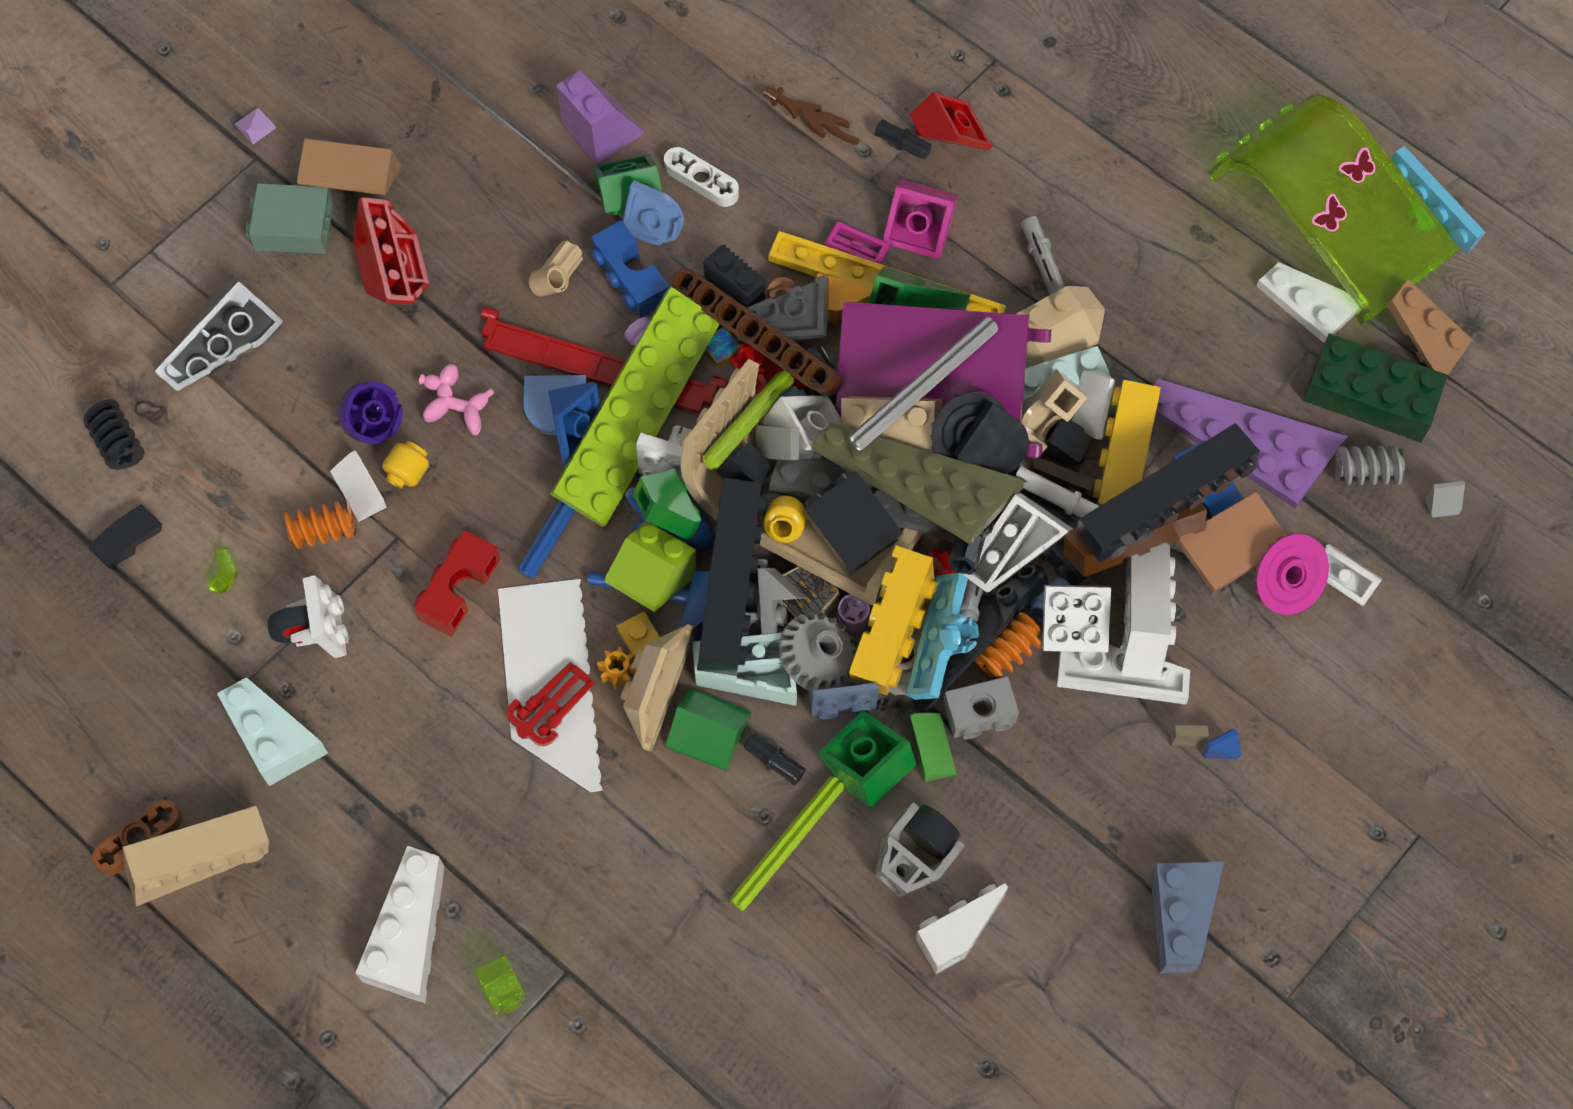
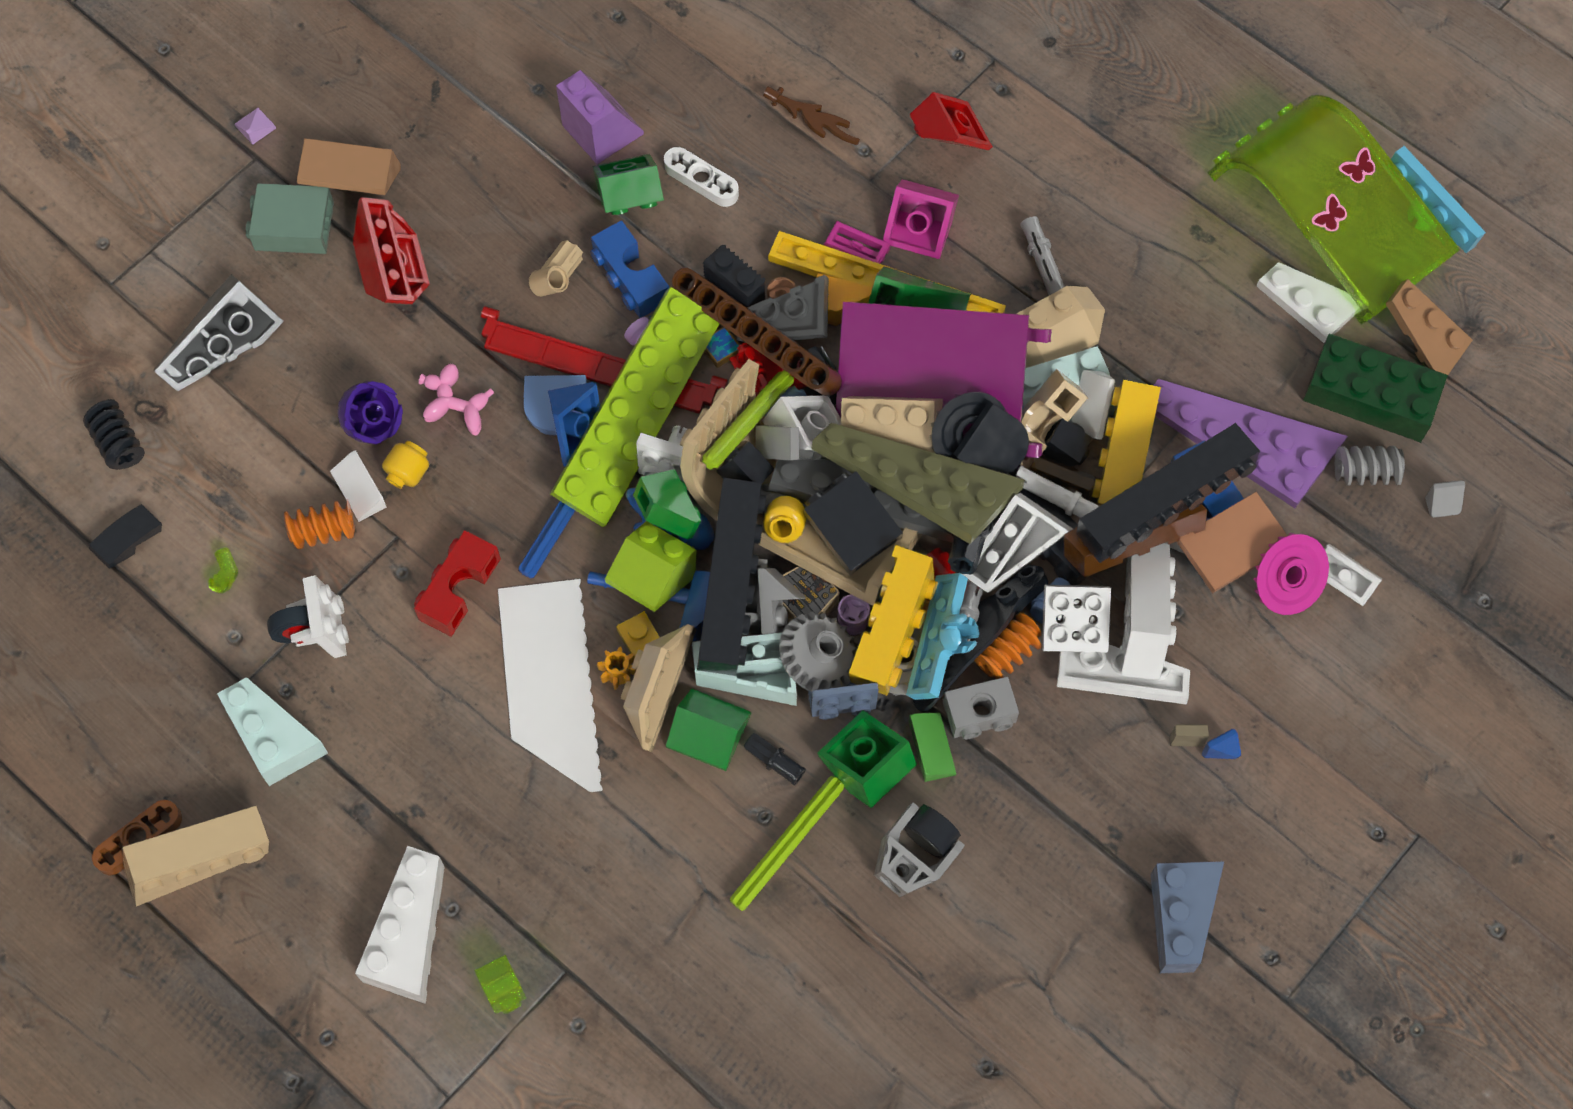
(525, 728): red piece -> none
(652, 215): medium blue tile -> none
(903, 139): black axle -> none
(923, 383): light grey axle -> none
(954, 935): white slope -> none

